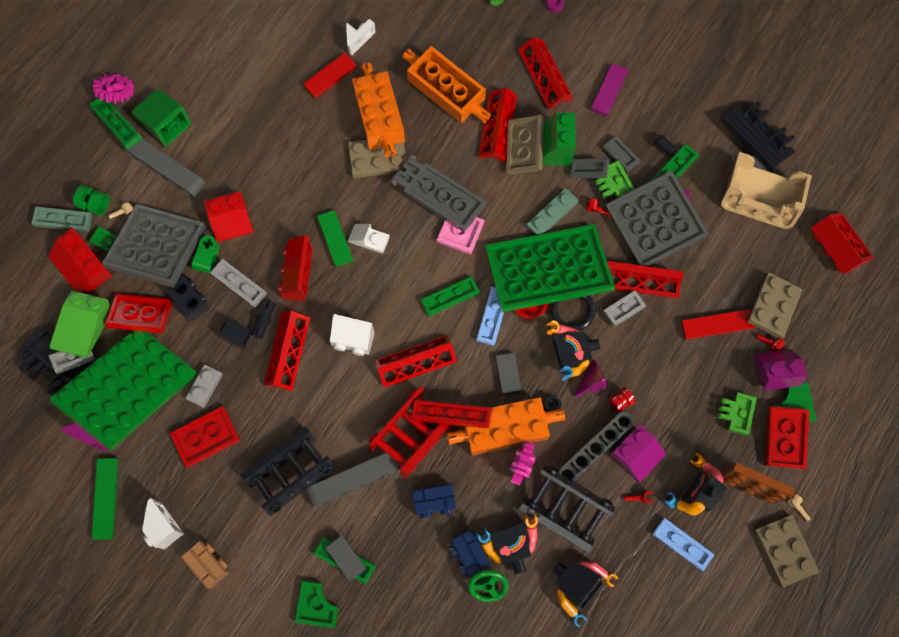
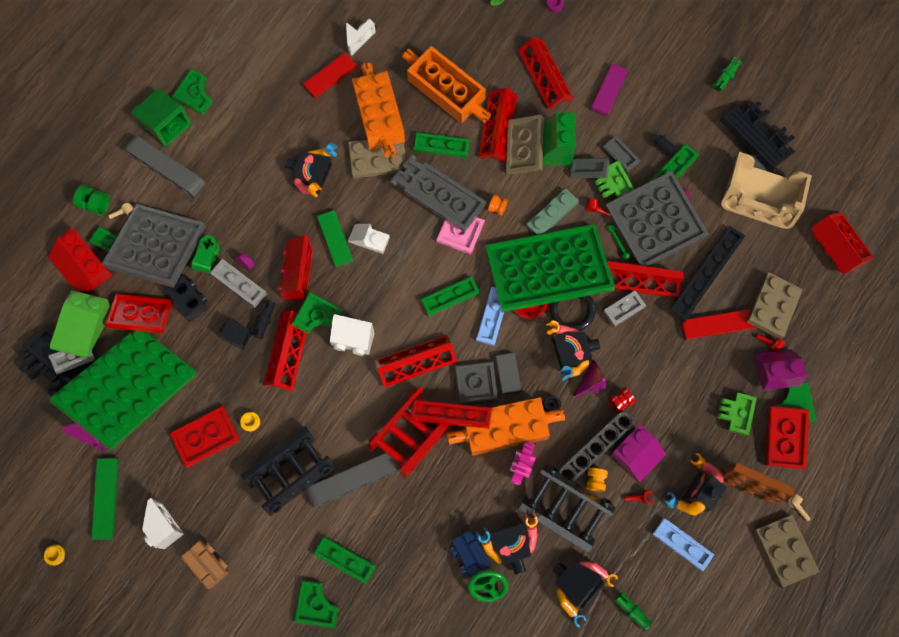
(54, 555): none -> yellow plate
(61, 219): sand green plate -> none
(113, 88): dark pink gear -> none
(116, 122): green tile -> none
(192, 92): none -> green tile
(204, 386): light grey plate -> none
(229, 216): red slope -> none
(245, 261): none -> magenta tile
(250, 421): none -> yellow plate
(312, 169): none -> torso
(315, 313): none -> green tile
(346, 558): dark grey tile -> none
(434, 500): dark blue brick -> none
(441, 145): none -> green tile
(476, 383): none -> dark grey tile
(498, 205): none -> orange wheel
(596, 479): none -> light orange wheel
(611, 229): none -> green hinge
(633, 611): none -> green pin
(706, 274): none -> black tile
(726, 74): none -> green pin

